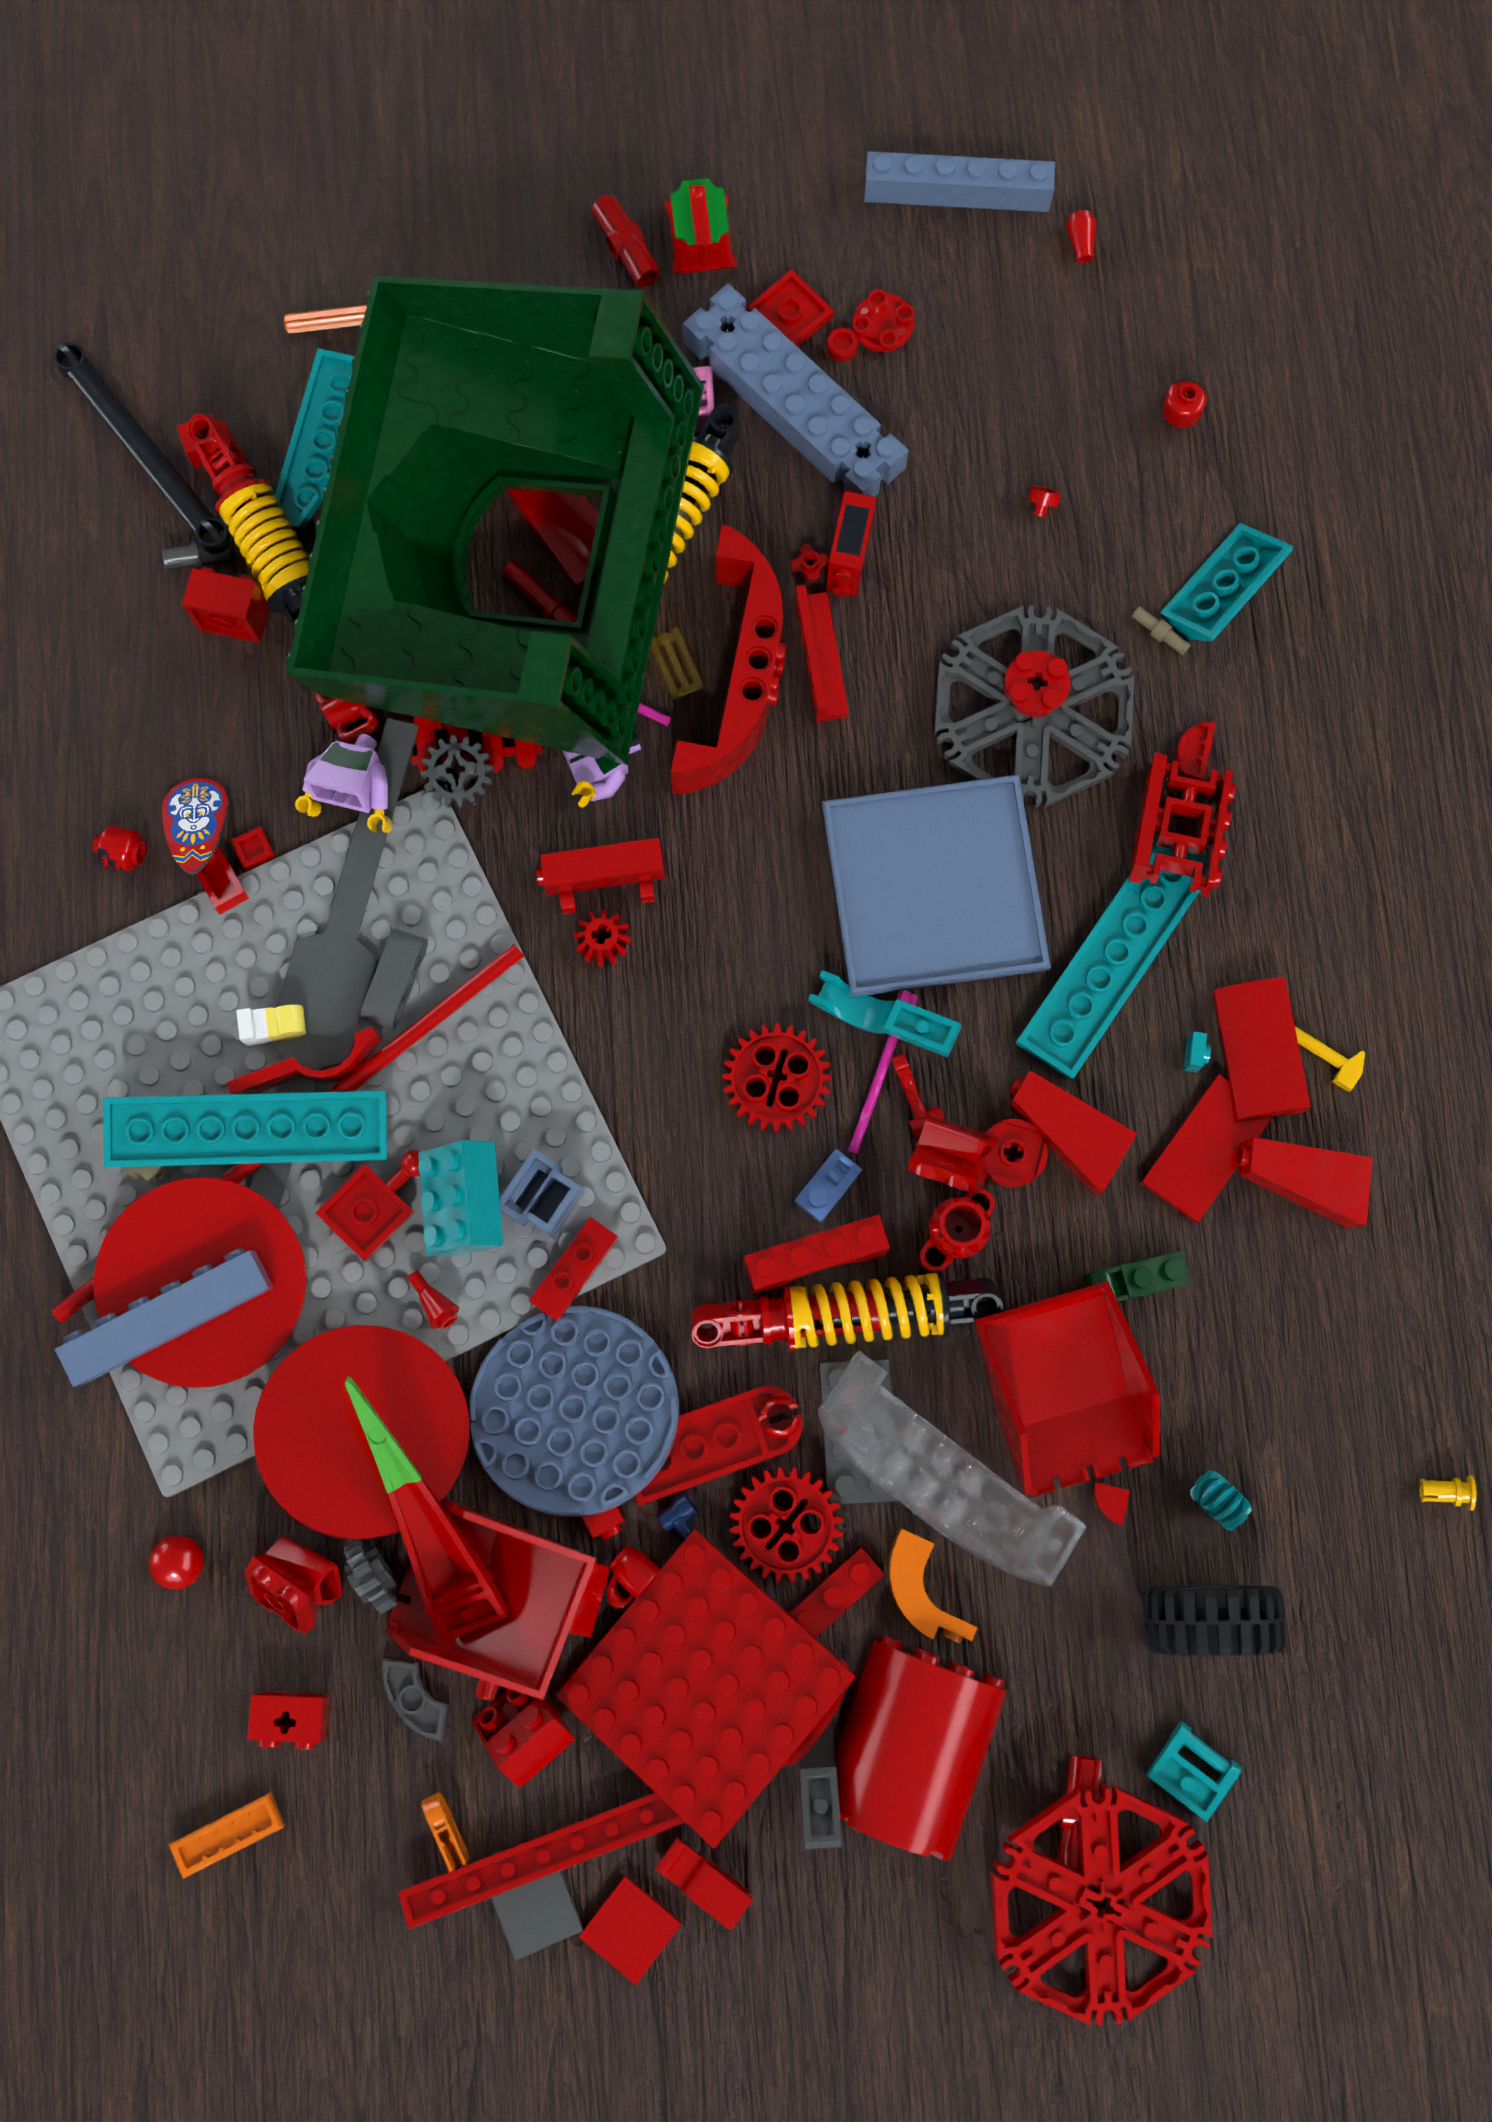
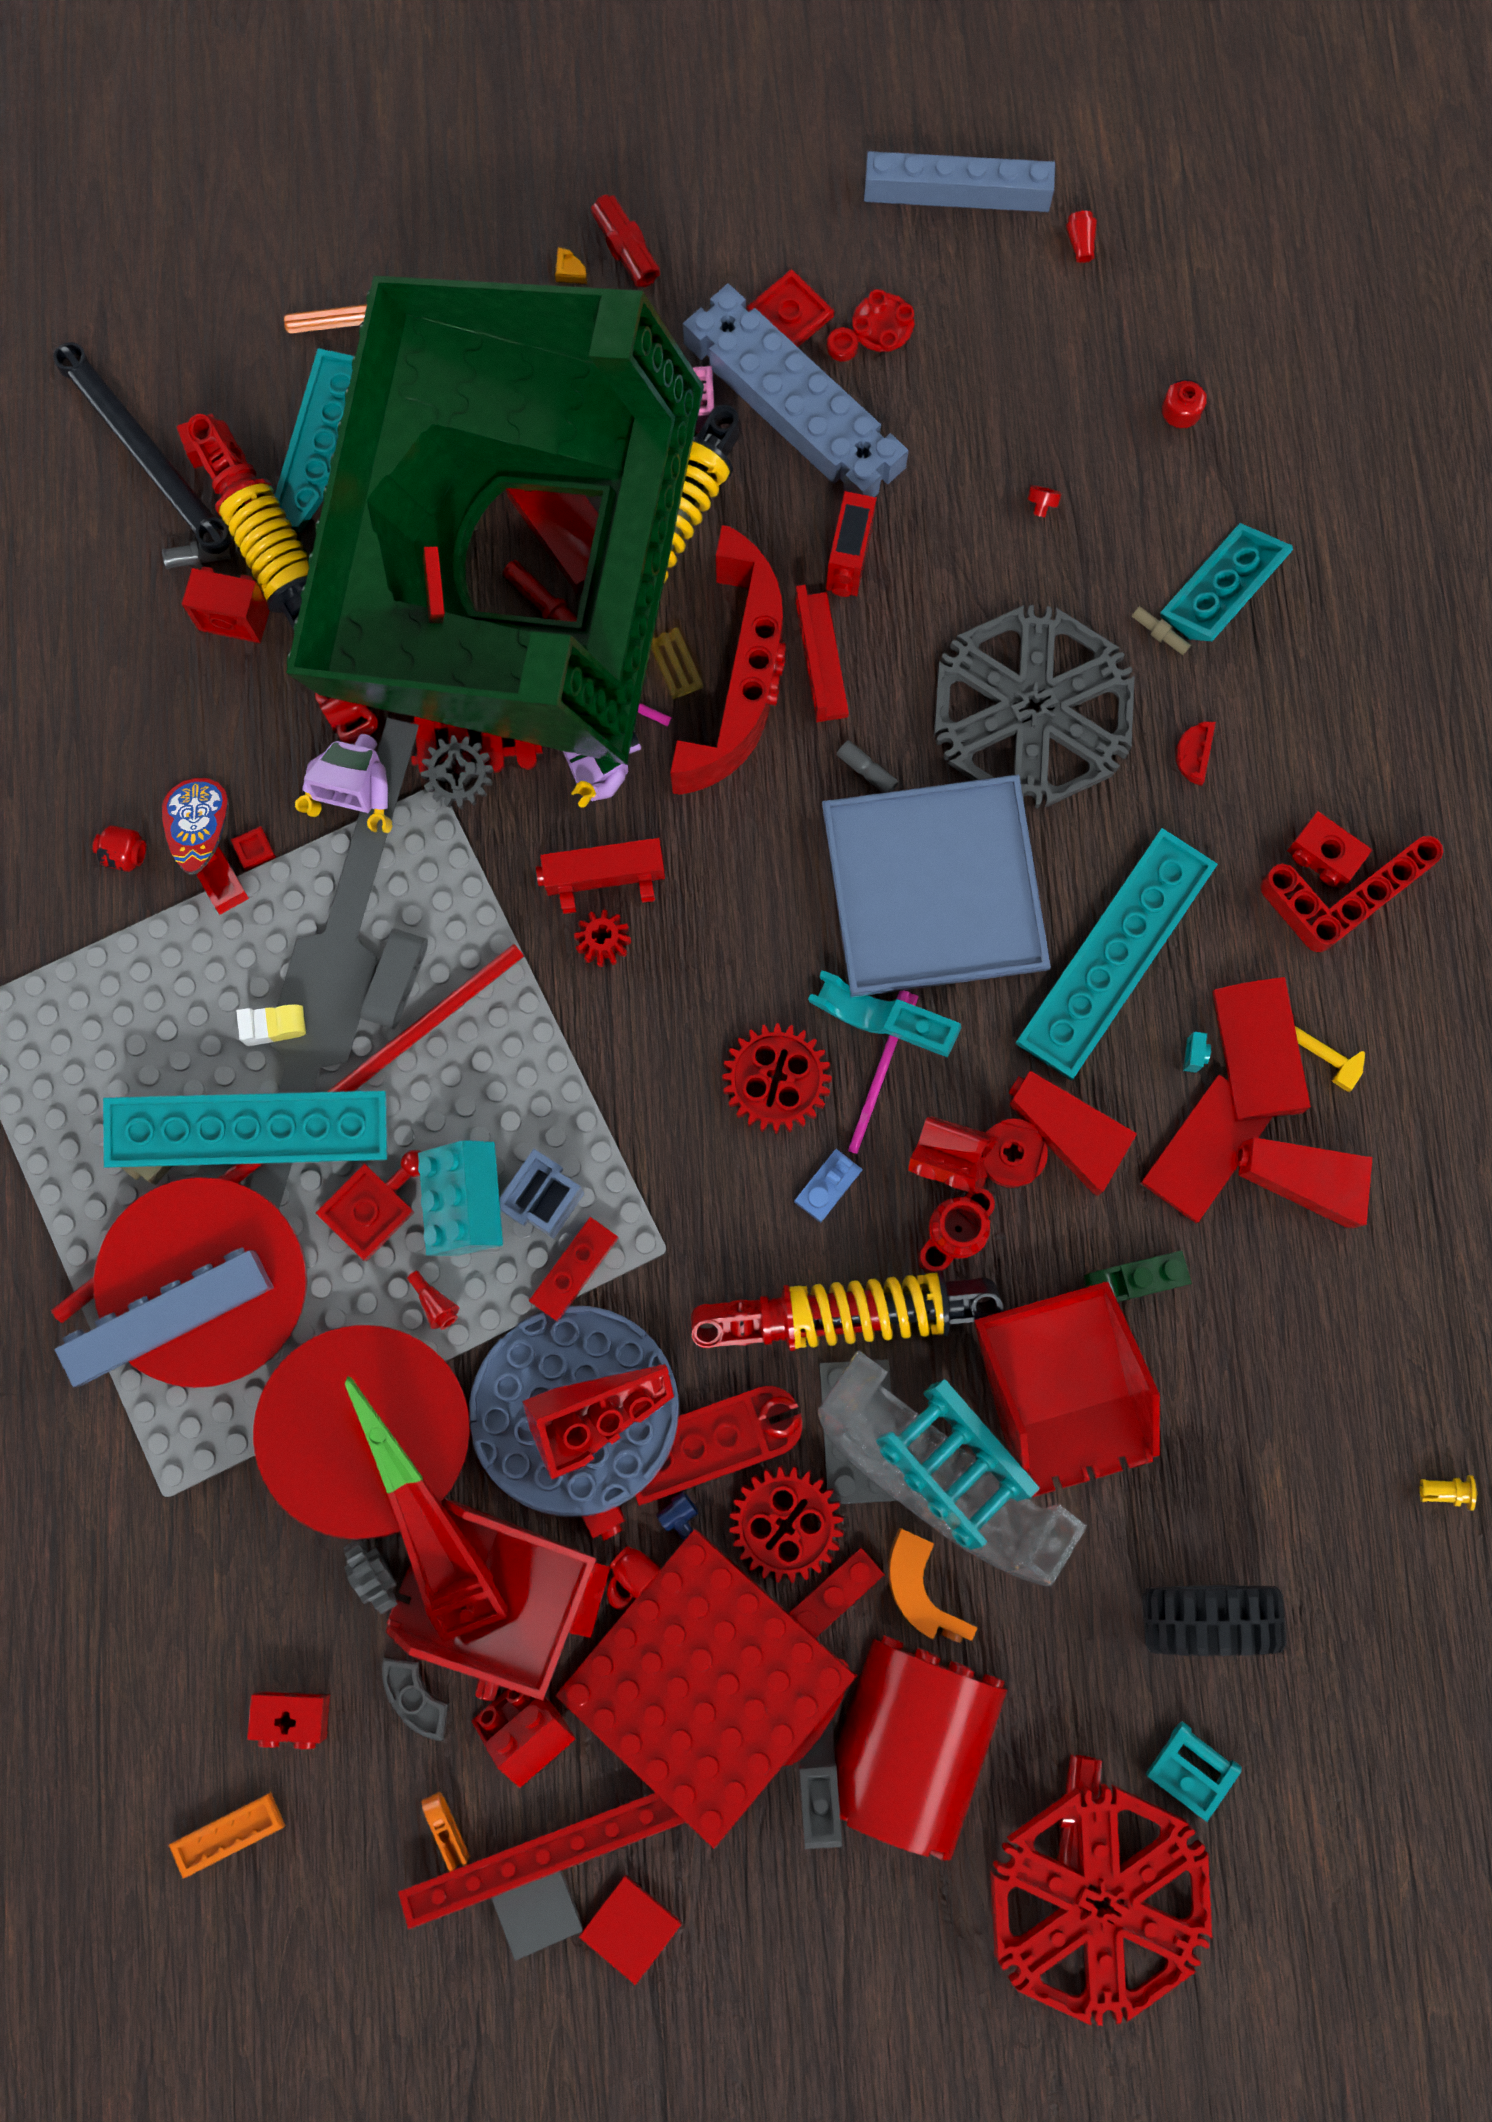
(176, 1562): red hair -> none
(291, 1069): red piece -> none
(293, 1582): red piece -> none
(433, 584): none -> red tile
(569, 268): none -> light orange tile
(585, 1416): none -> red wedge
(699, 228): piece -> none
(705, 1883): red piece -> none
(806, 571): red plate -> none
(842, 1245): red arch -> none
(864, 765): none -> dark grey piece
(917, 1106): red brick -> none
(989, 1457): none -> teal fence
(1044, 666): red plate -> none
(1111, 1501): red tile -> none
(1157, 819): red fence -> none
(1220, 1500): teal gear -> none
(1347, 851): none -> red brick
(1357, 900): none -> red beam

